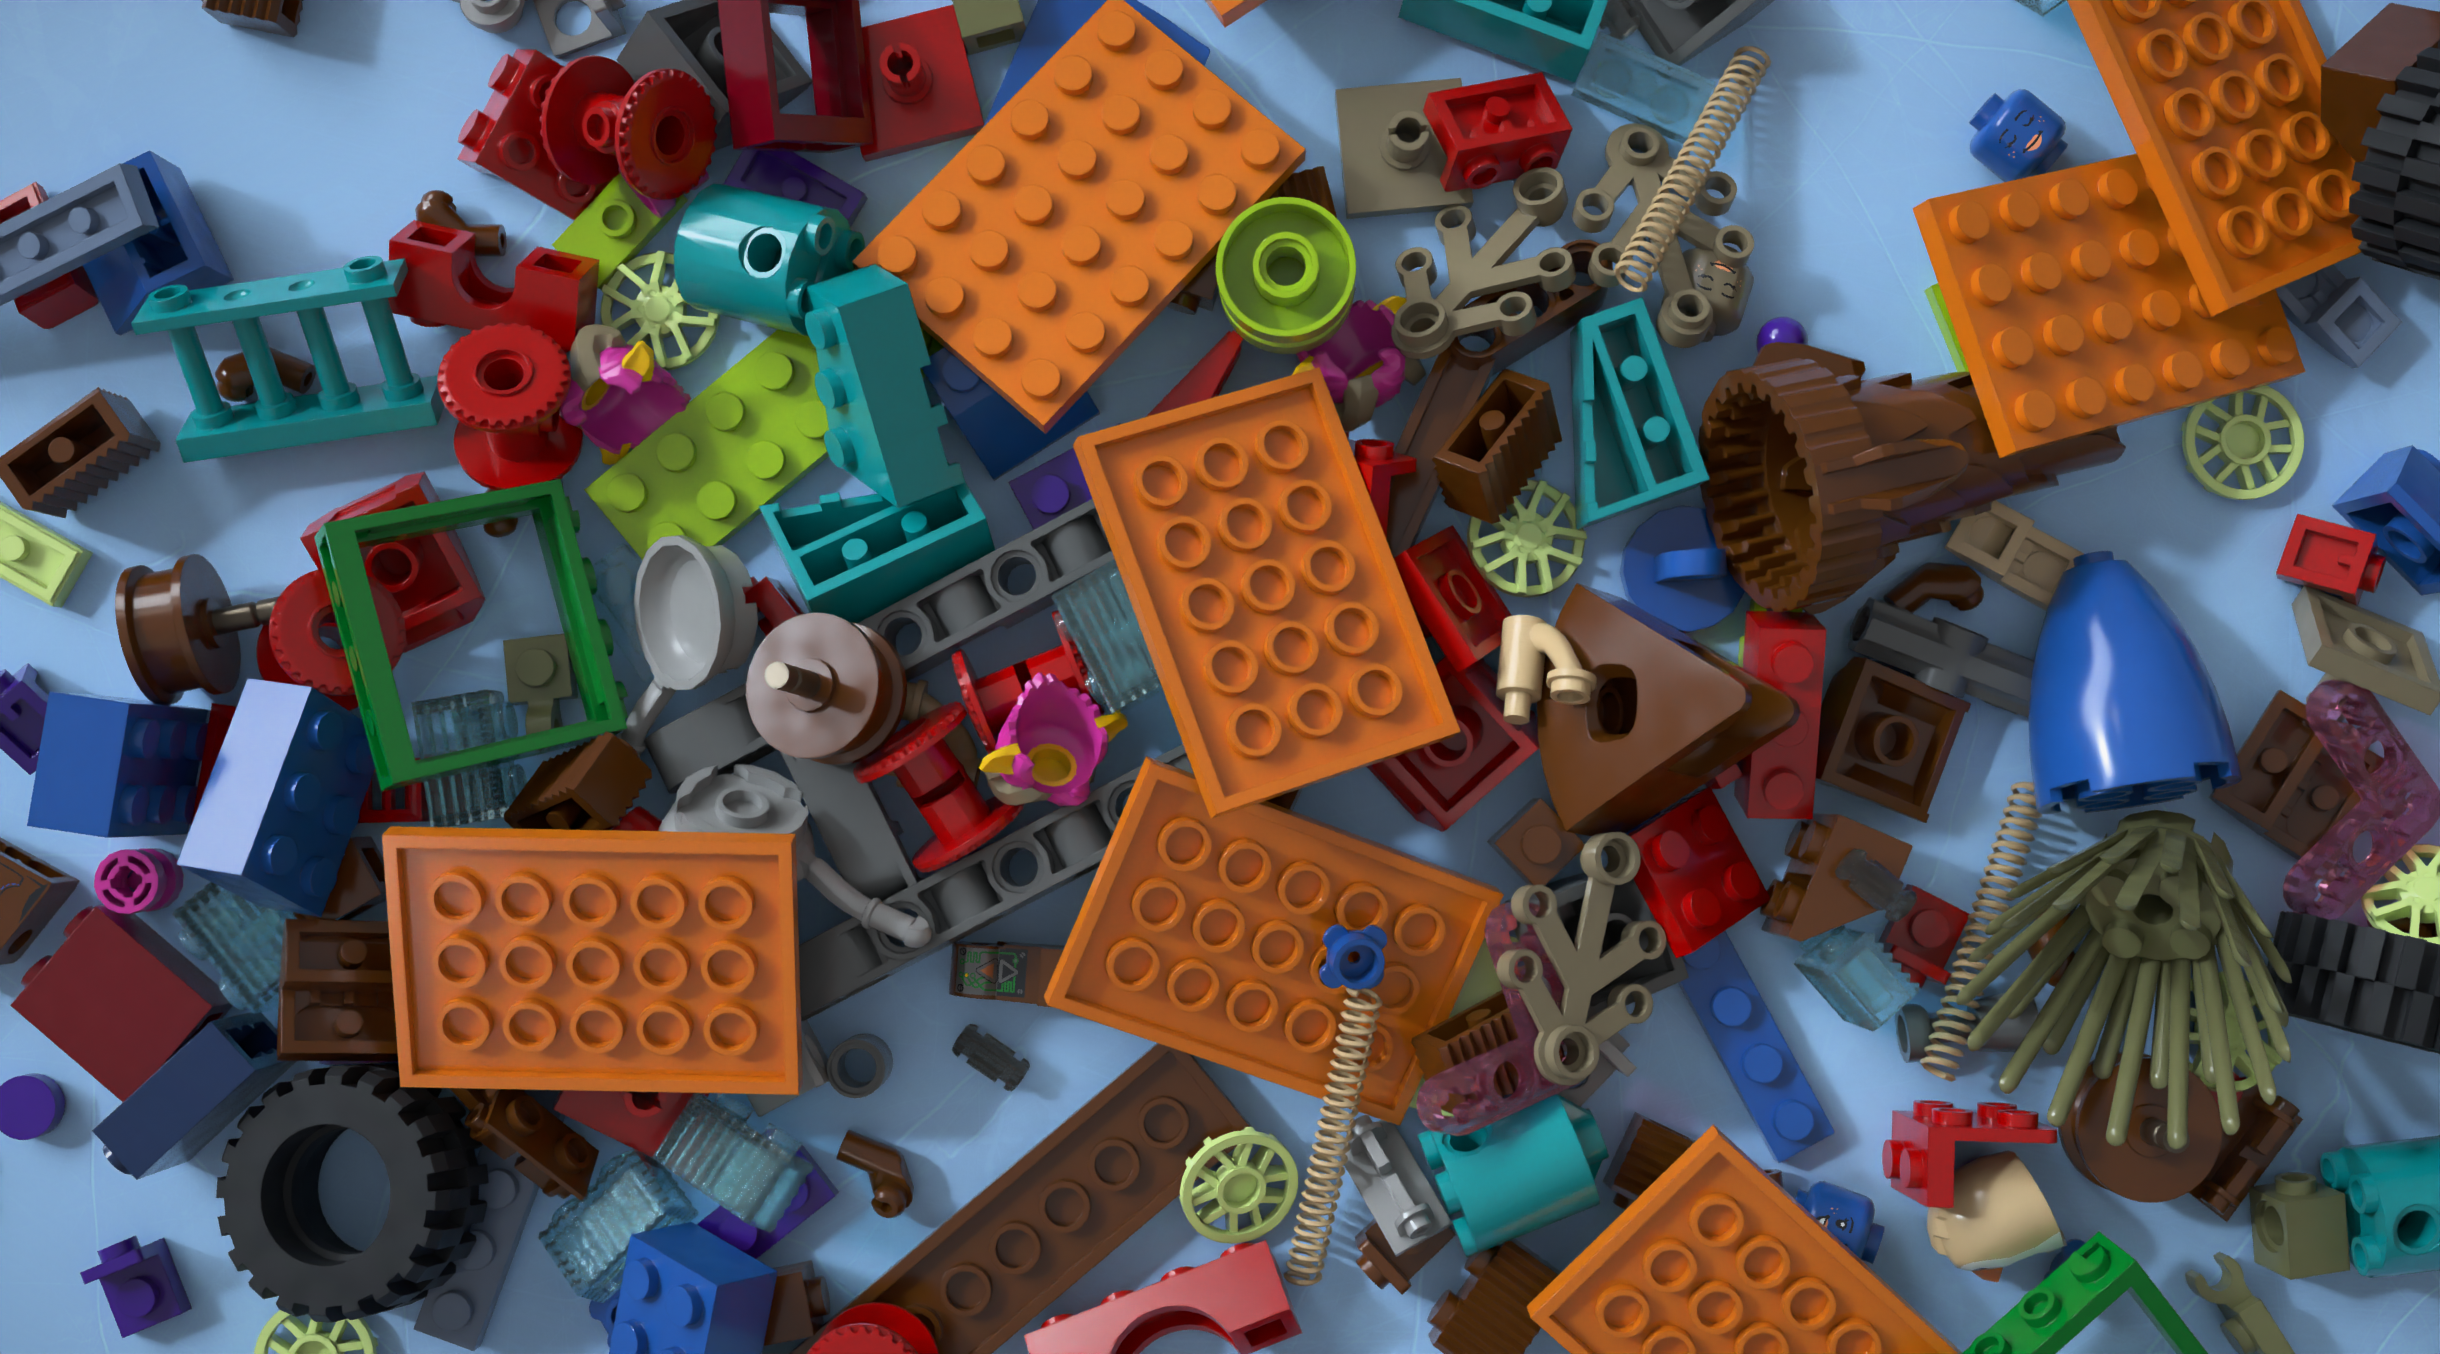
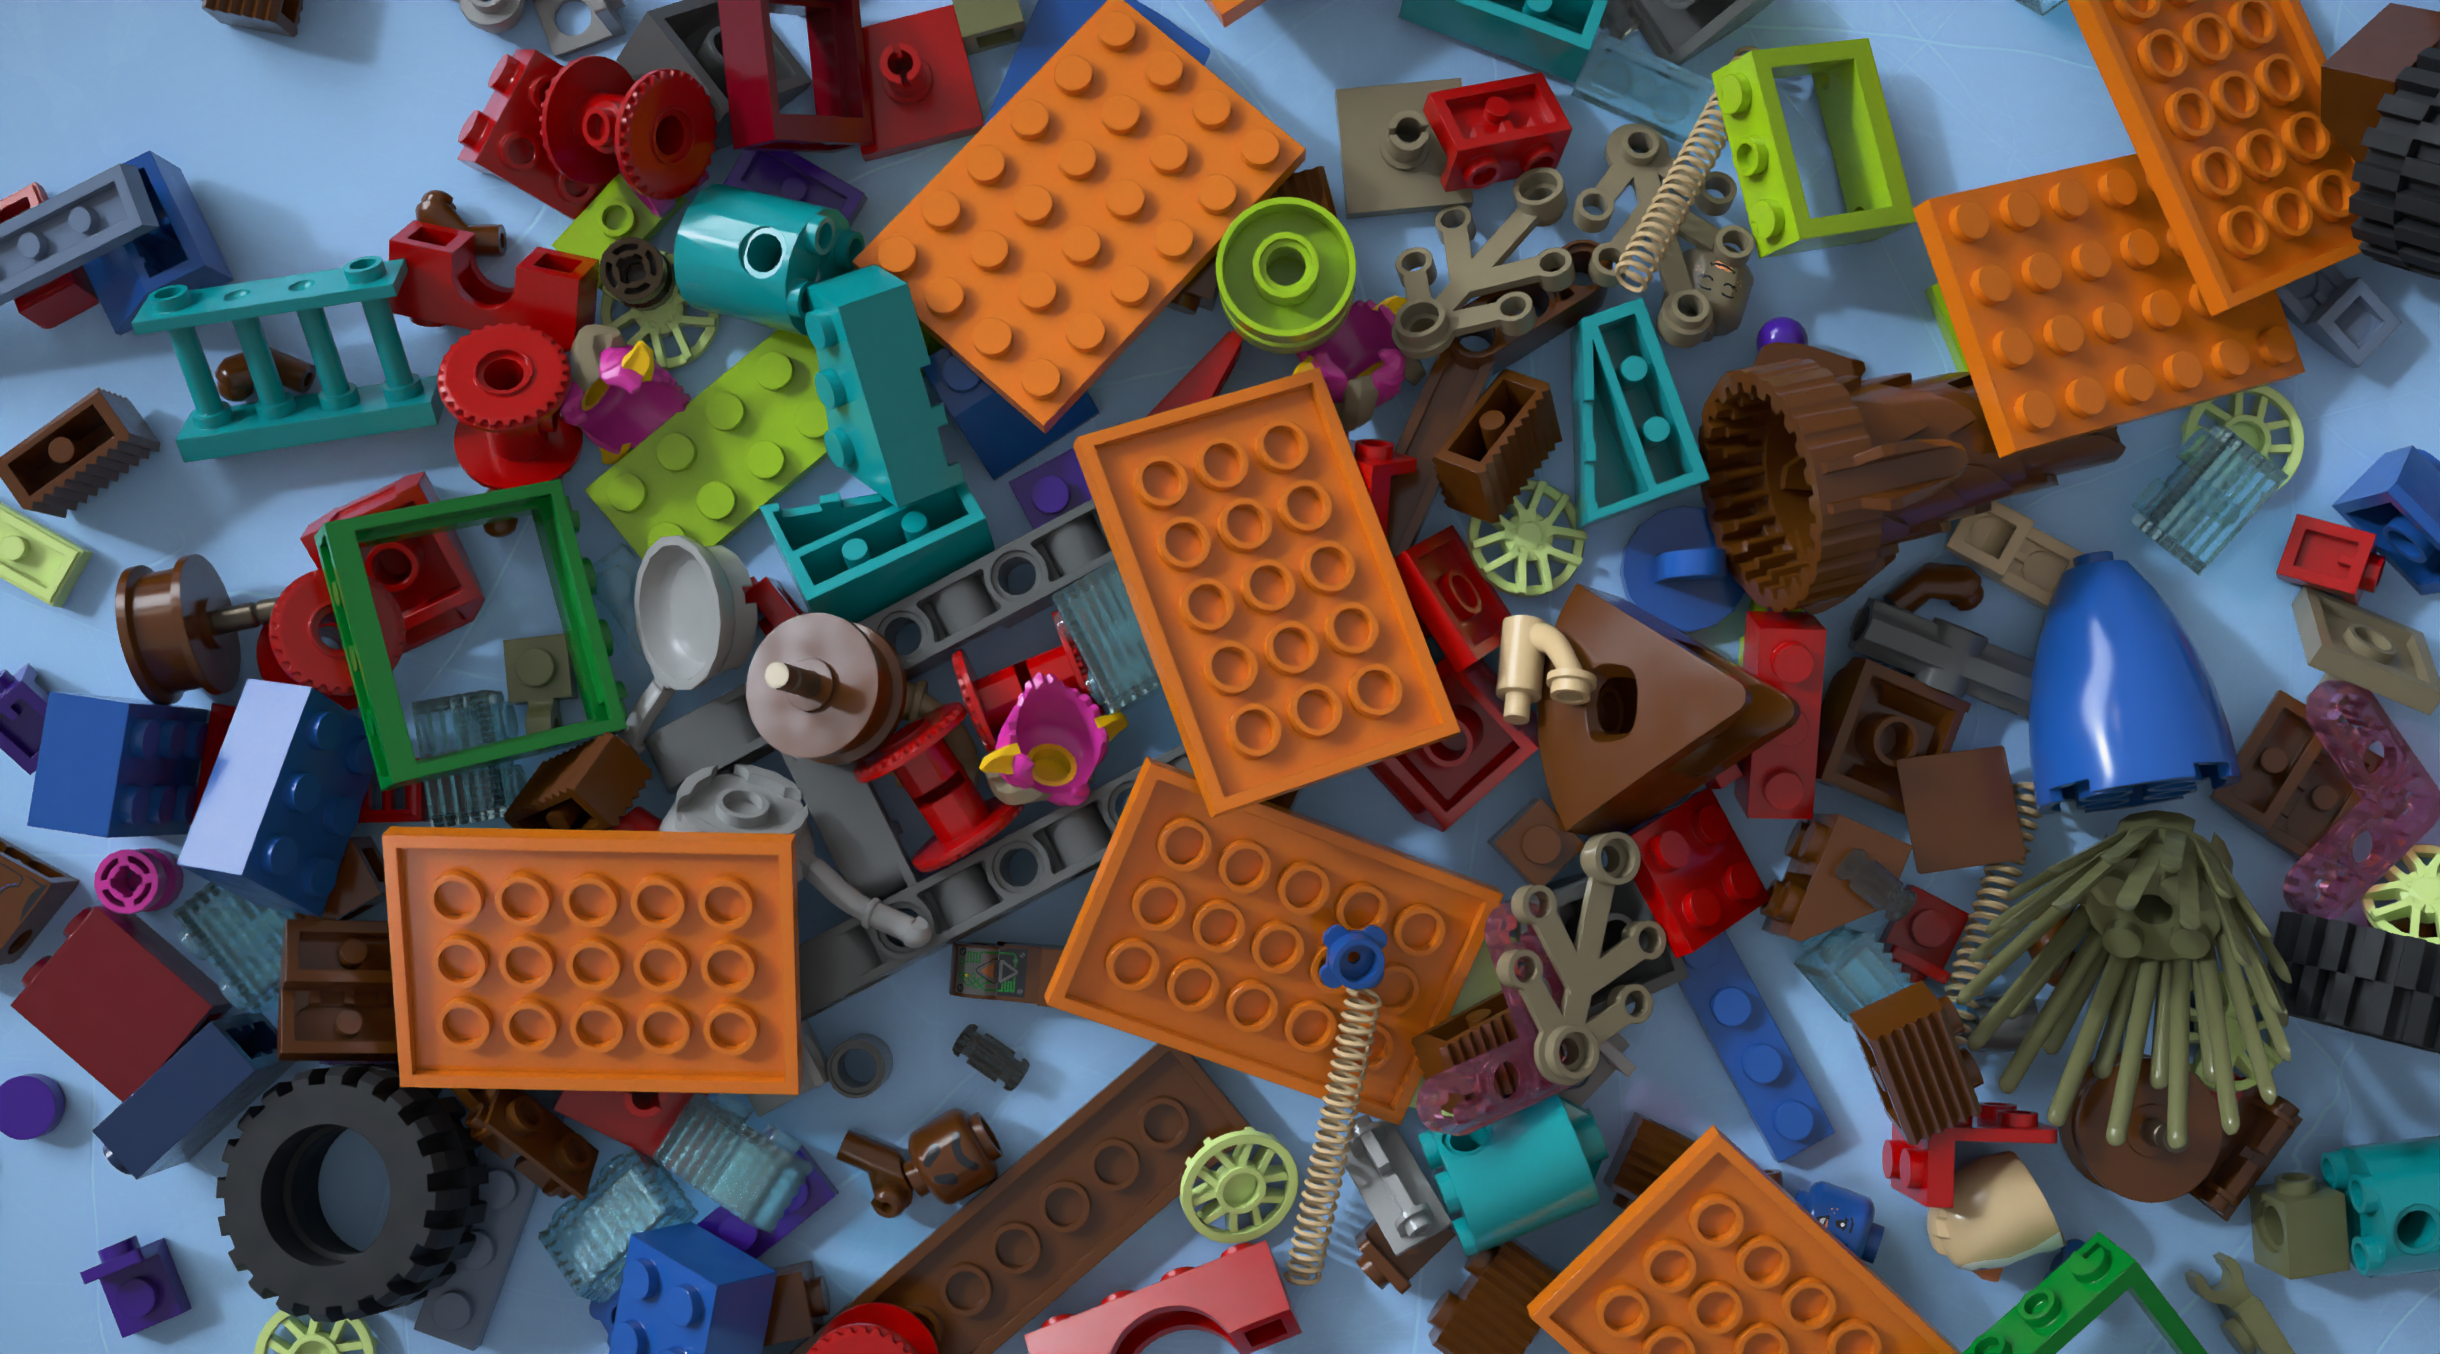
(649, 282): none -> dark brown wheel
(952, 1156): none -> reddish brown head
(1856, 131): none -> lime window
(1917, 1061): none -> reddish brown brick
(1960, 809): none -> reddish brown sticker
(2017, 136): blue head -> none
(2206, 496): none -> clear light blue brick

